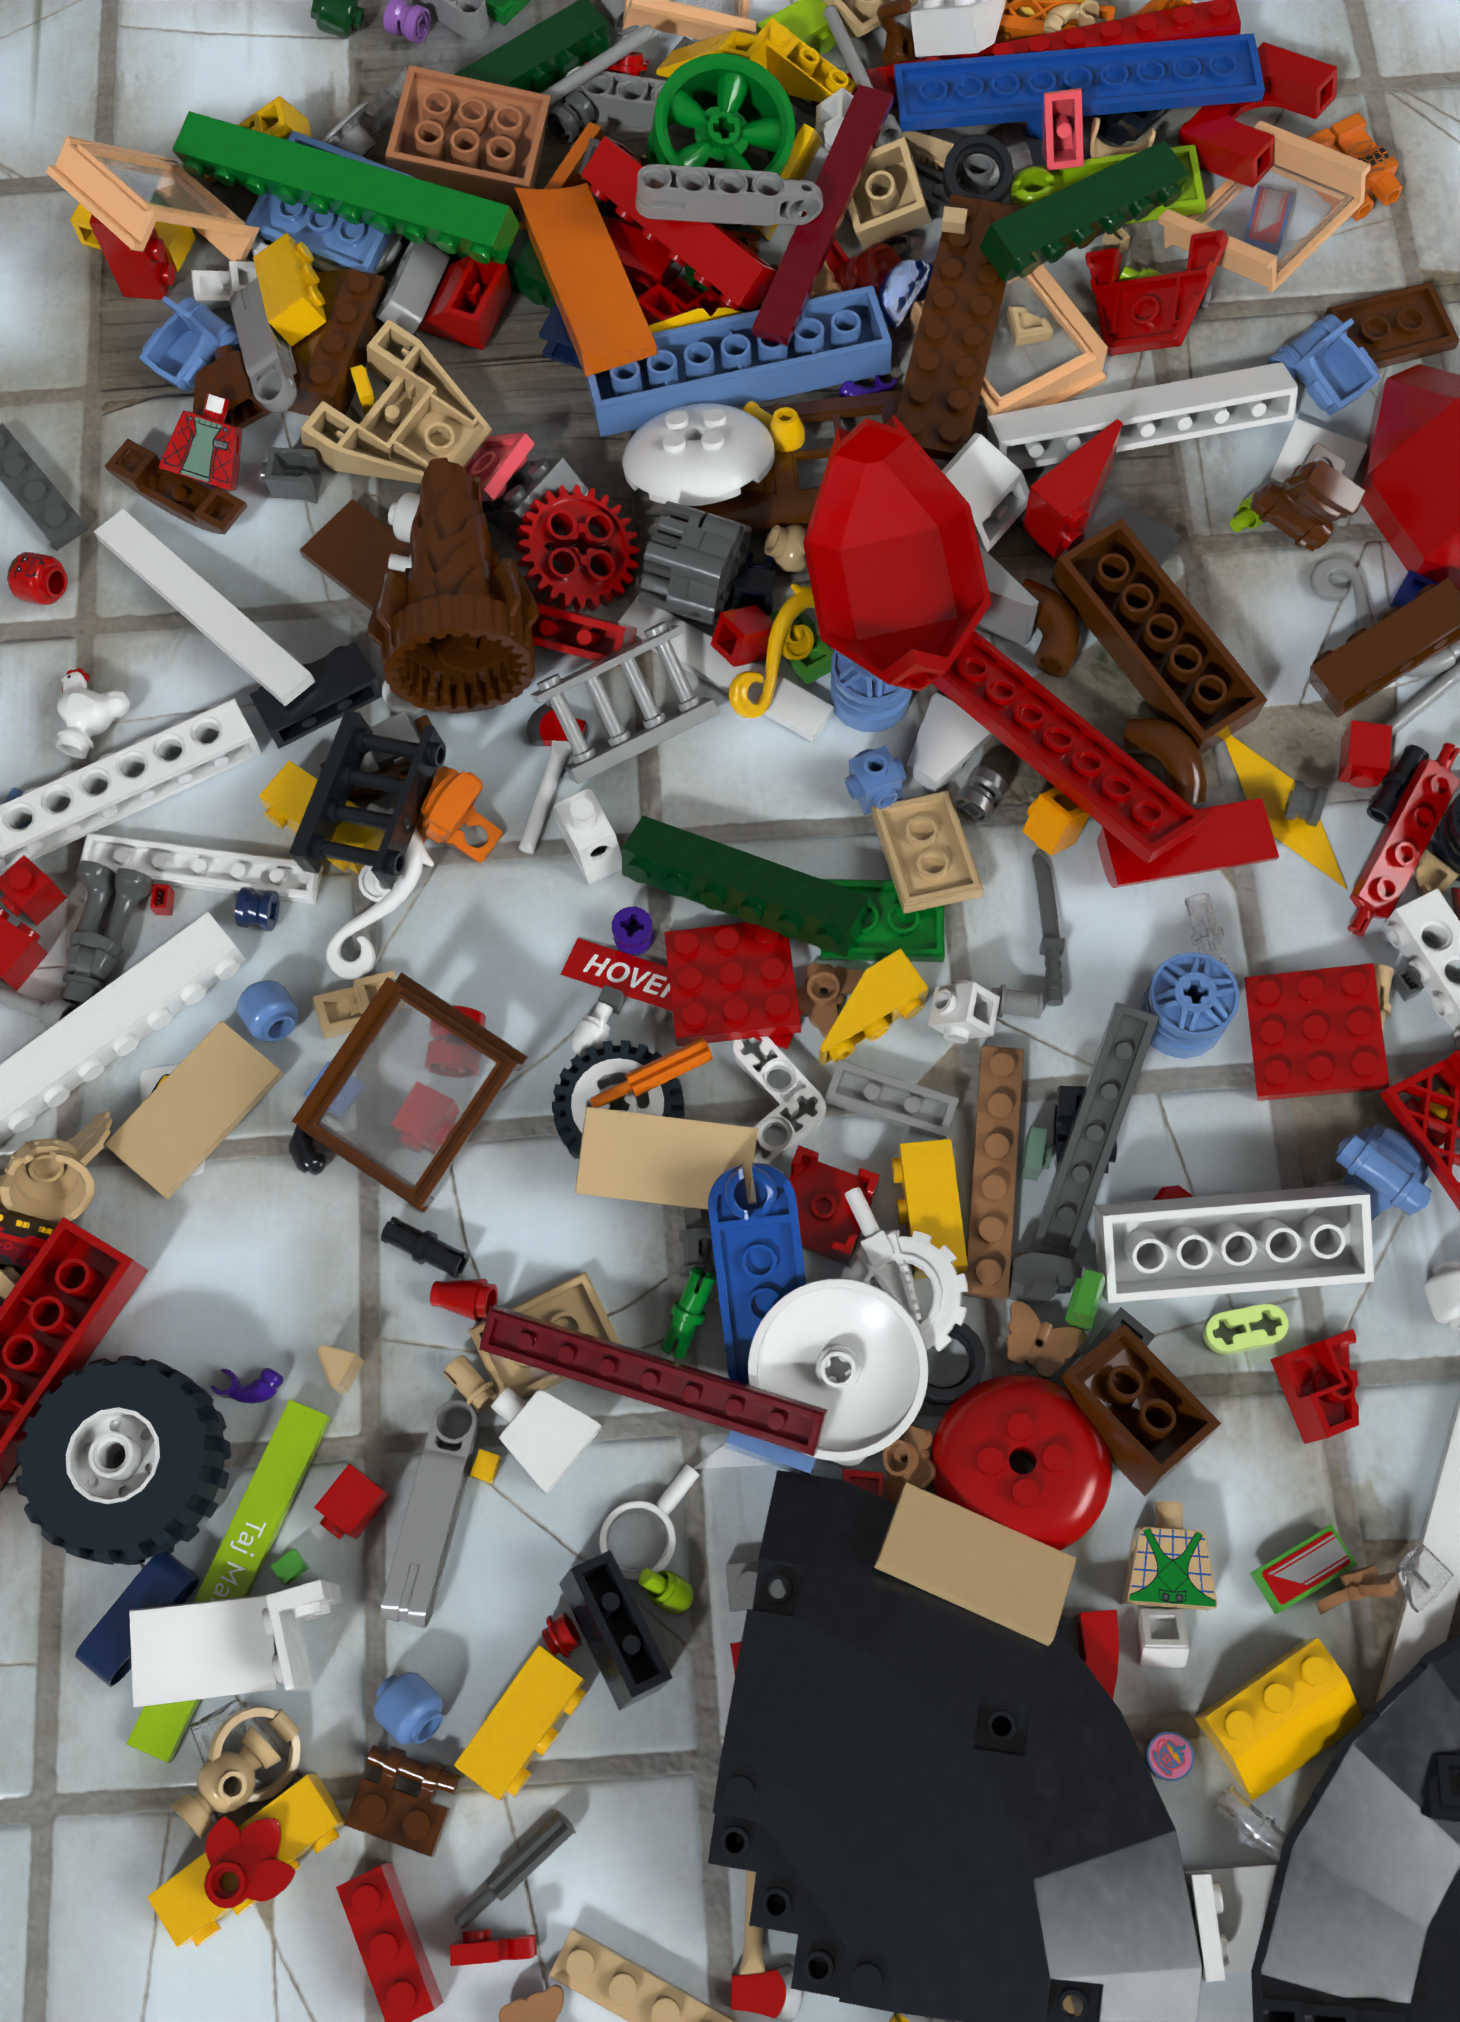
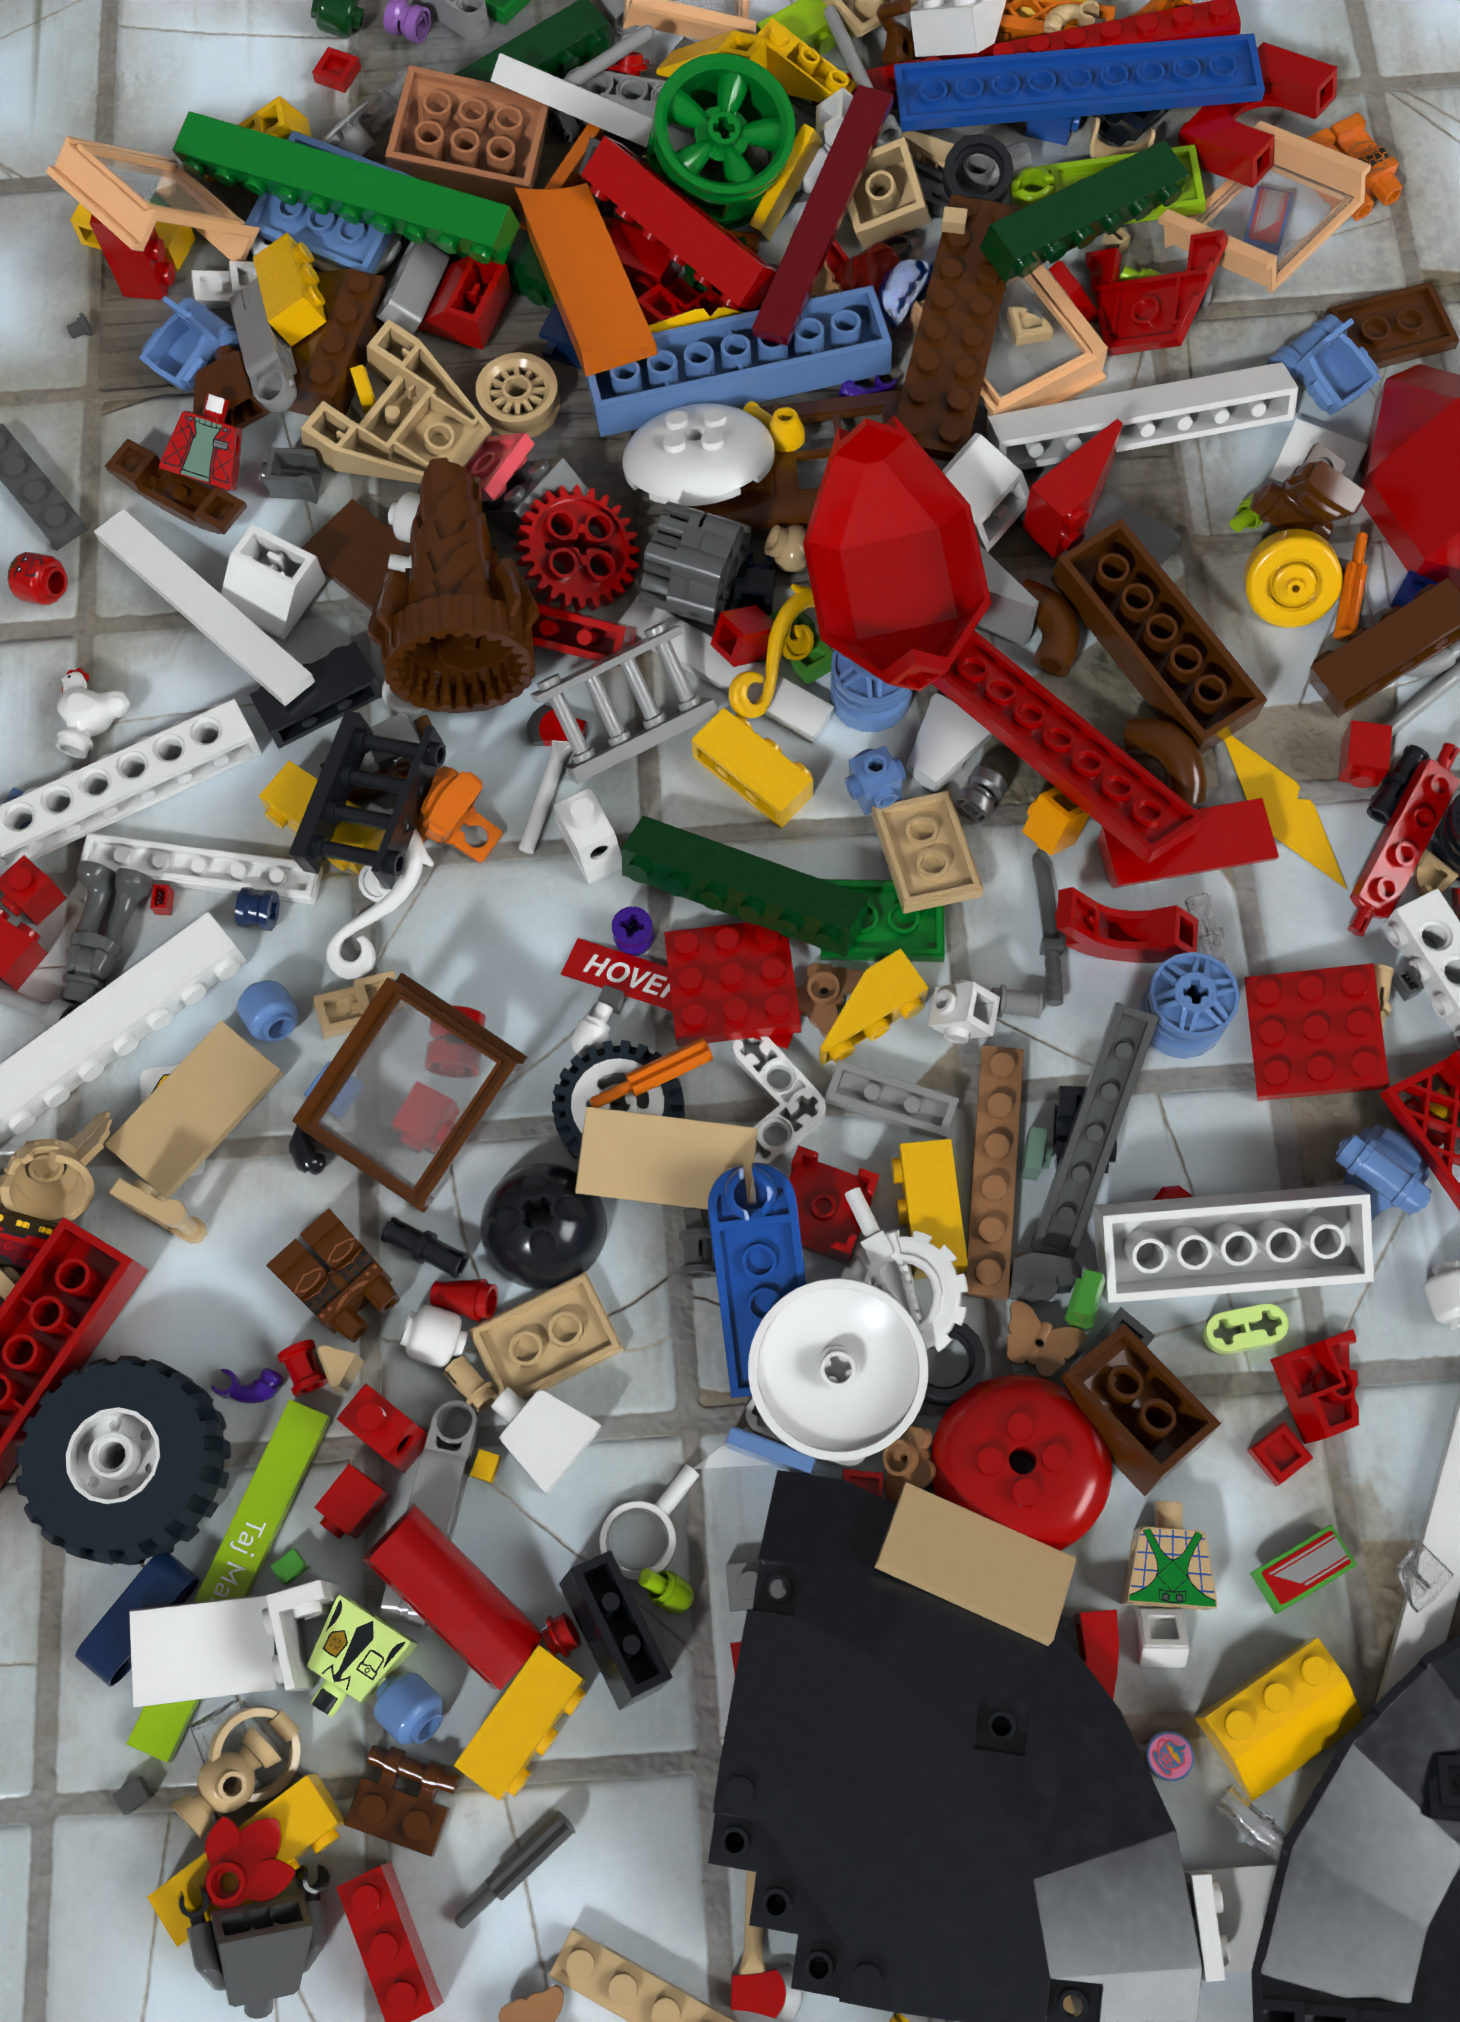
(79, 327): none -> dark grey piece
(133, 1795): none -> dark grey piece
(163, 1212): none -> tan plate
(261, 1946): none -> dark grey torso
(271, 580): none -> white slope
(303, 1367): none -> red bush
(336, 69): none -> red tile
(342, 1290): none -> reddish brown hips
(355, 1655): none -> yellowish green torso
(383, 1428): none -> red torso
(433, 1336): none -> white head
(454, 1598): none -> red brick
(481, 1948): red plate -> none
(532, 383): none -> tan wheel
(562, 1238): none -> black piece
(580, 102): none -> white sticker
(654, 1380): dark red tile -> none
(688, 1312): green pin -> none
(724, 196): light grey piece -> none
(753, 767): none -> yellow brick
(1062, 129): coral slope -> none
(1073, 290): none -> red tile
(1124, 934): none -> red arch
(1280, 1454): none -> red tile
(1292, 578): none -> yellow wheel
(1305, 803): dark grey wheel -> none
(1352, 591): none -> orange axle
(1360, 1584): medium nougat animal -> none

